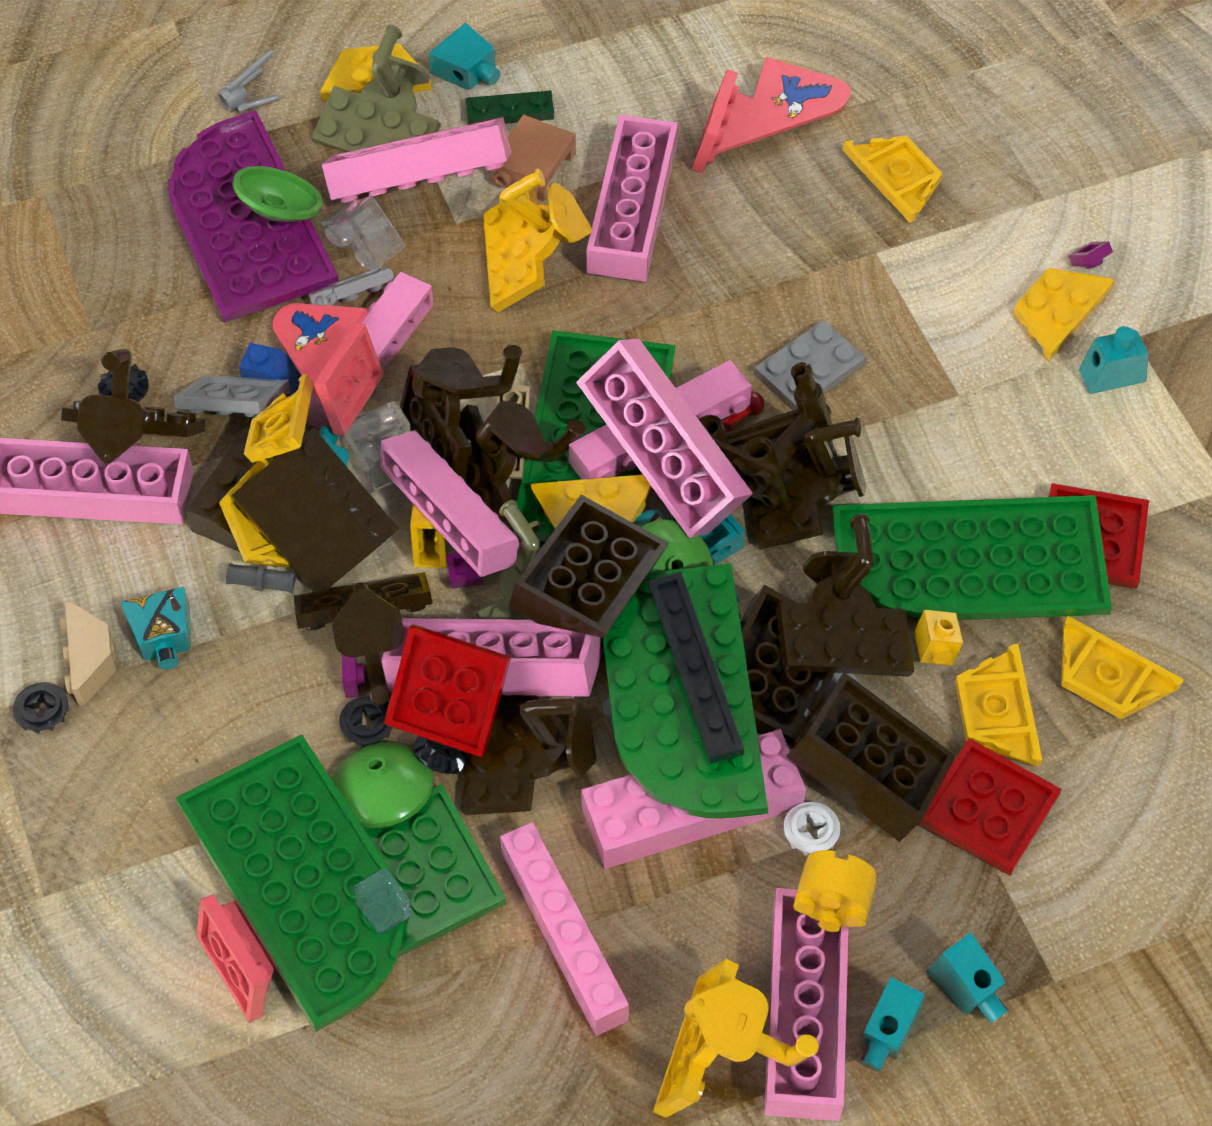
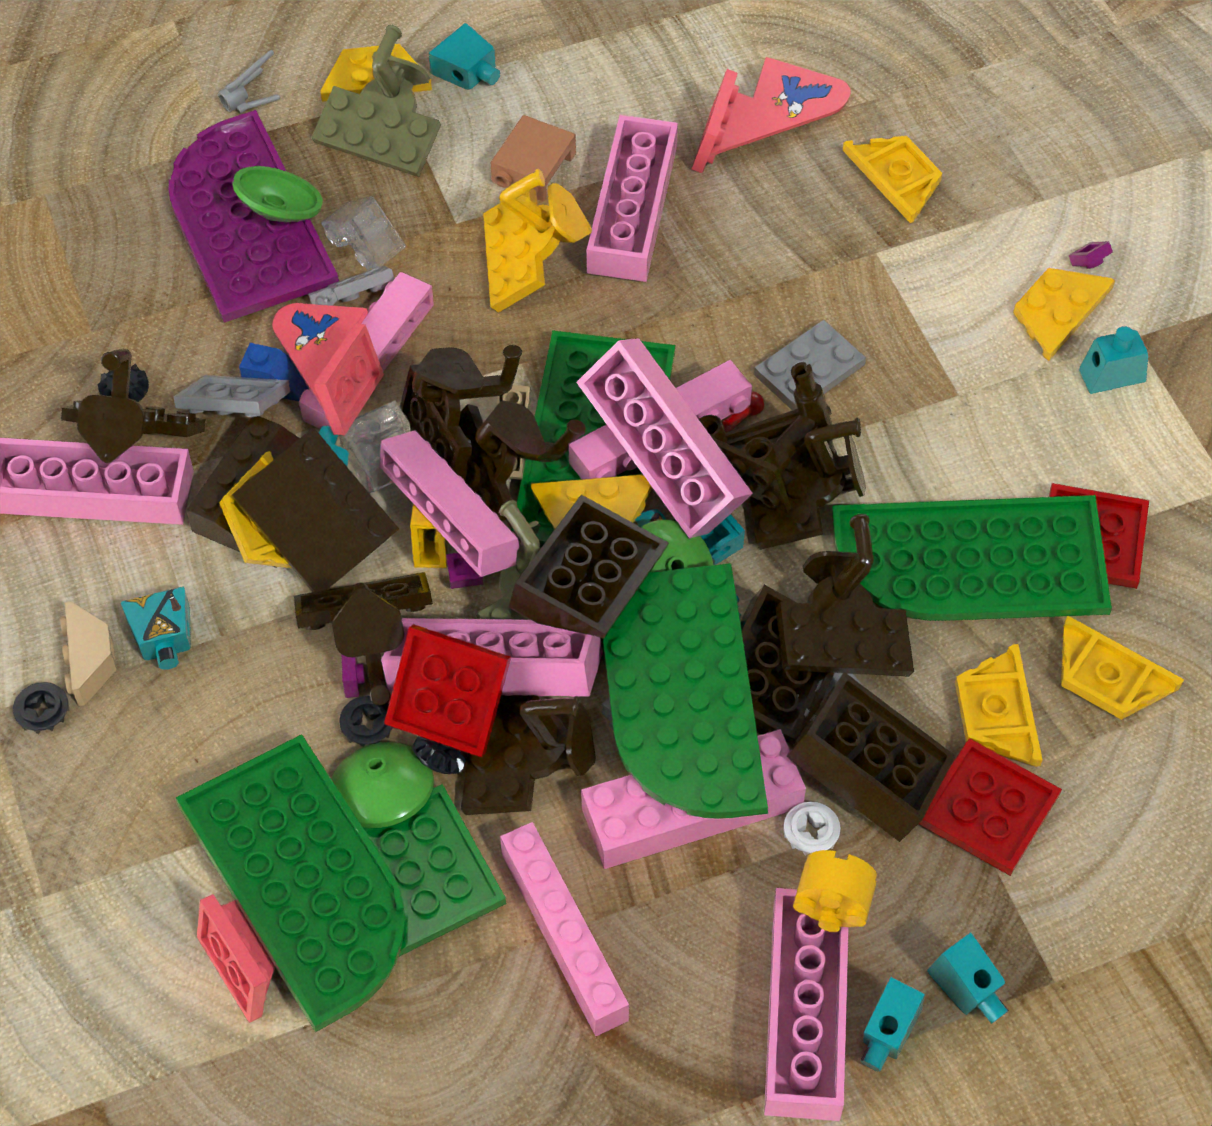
(261, 578): dark grey pin -> none
(280, 425): yellow wing -> none
(382, 901): clear light blue panel -> none
(417, 159): bright pink brick -> none
(510, 107): dark green plate -> none
(696, 668): black plate -> none
(726, 1021): yellow plate -> none
(938, 637): yellow brick -> none

